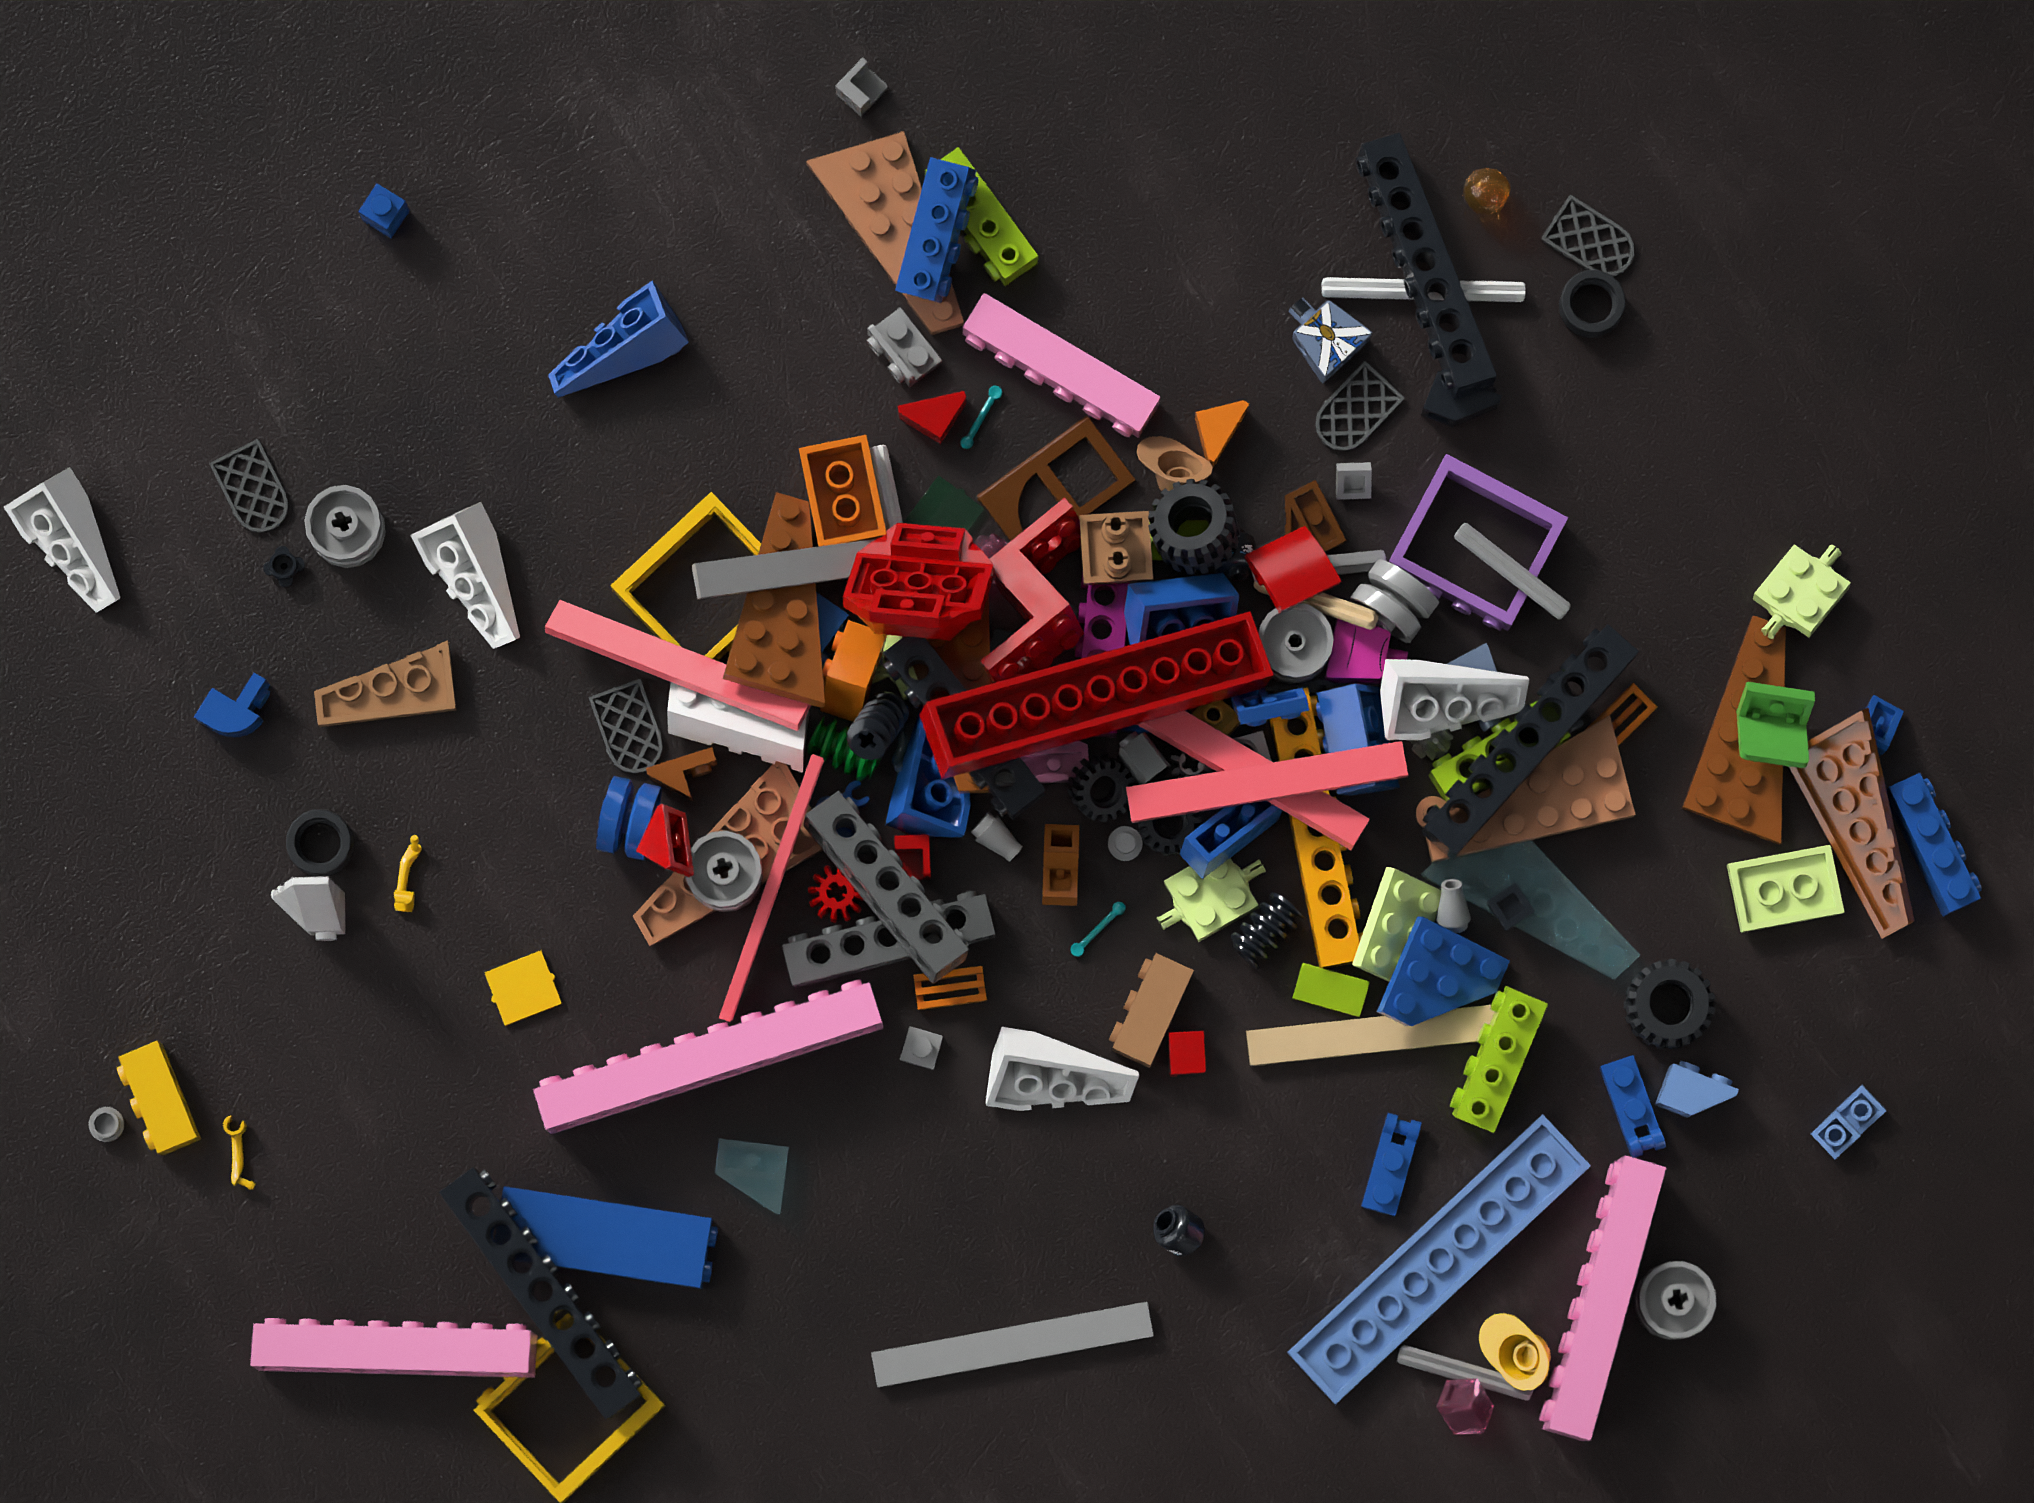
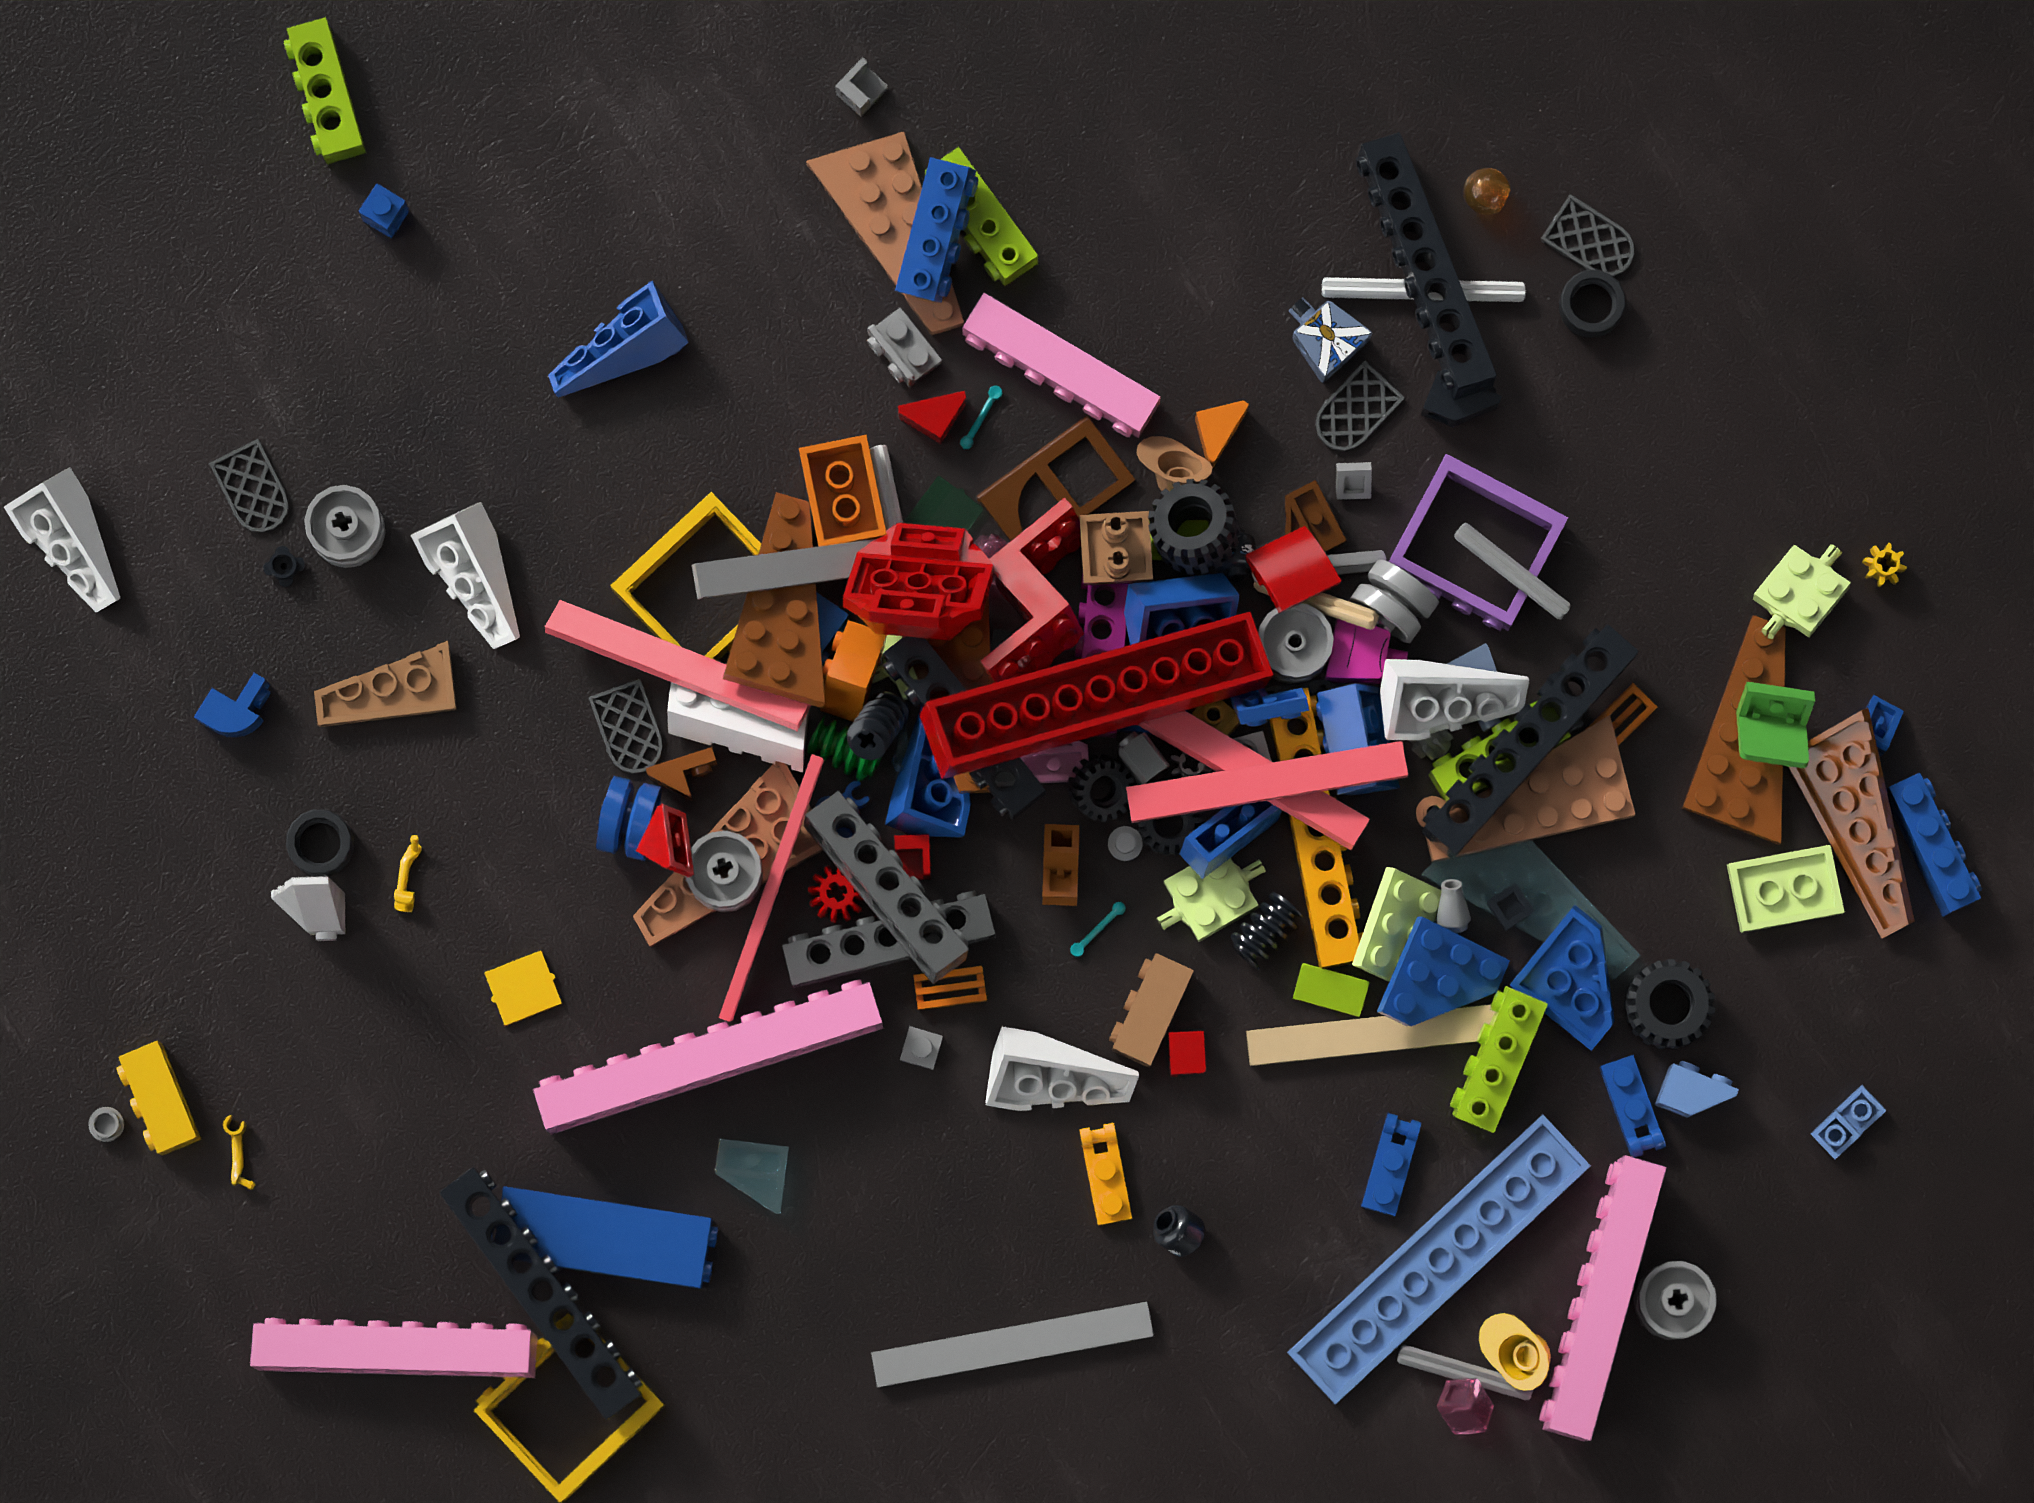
(346, 139): none -> lime brick
(996, 836): light grey cone -> none
(1106, 1175): none -> light orange plate
(1572, 978): none -> blue plate
(1875, 569): none -> yellow gear

